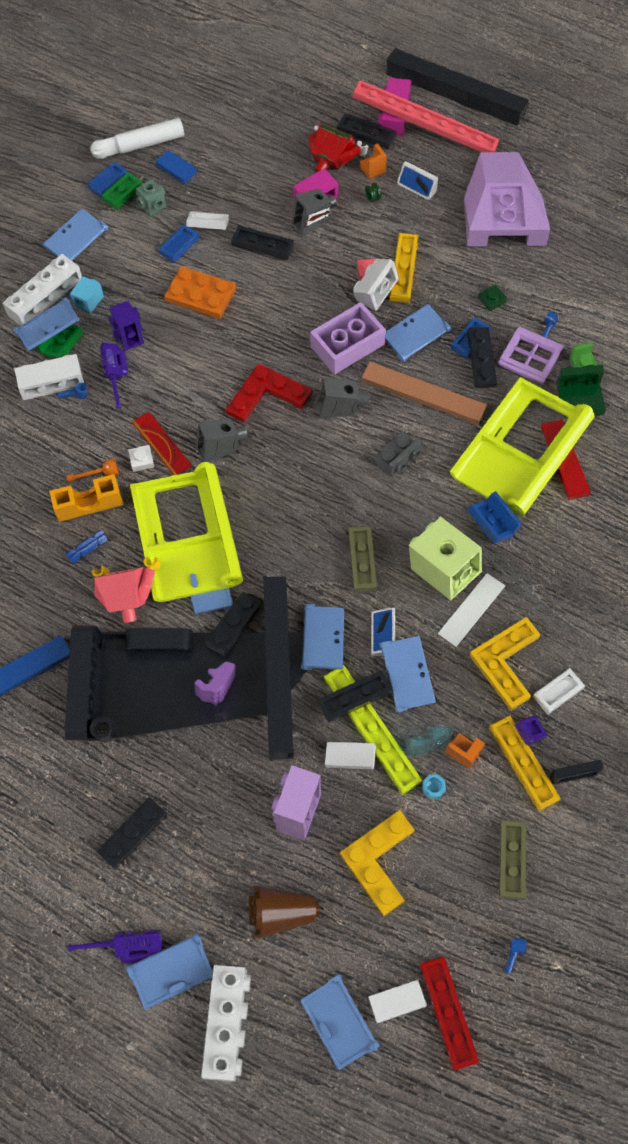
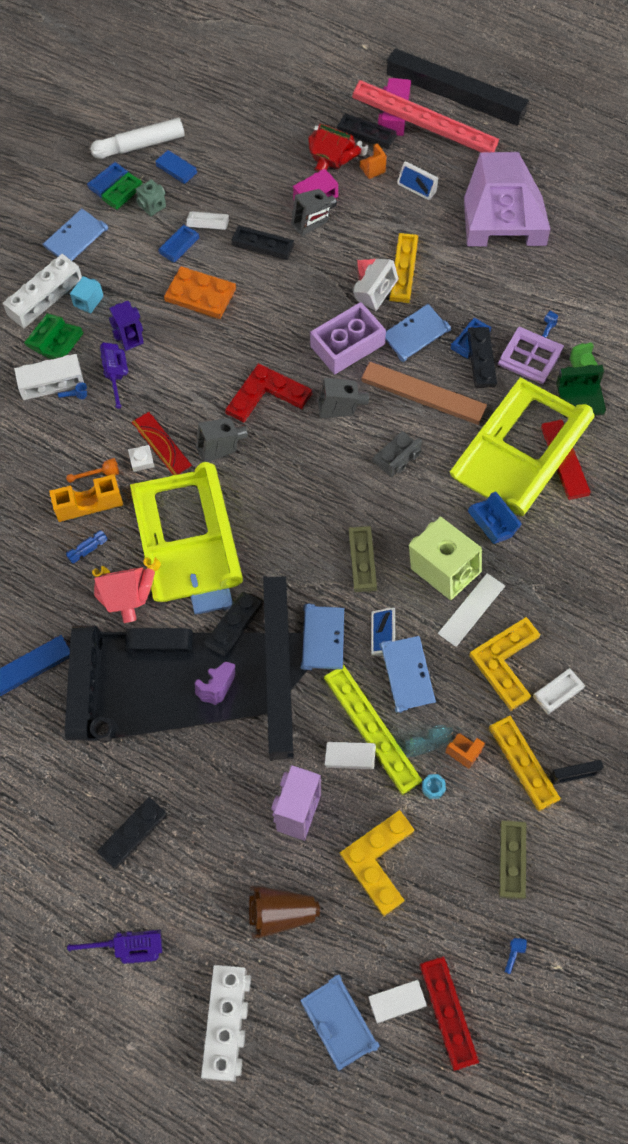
(47, 324): medium blue door -> none
(169, 968): medium blue door -> none
(354, 696): black plate -> none
(373, 192): dark green bush -> none
(492, 298): dark green plate -> none
(530, 730): dark purple tile -> none

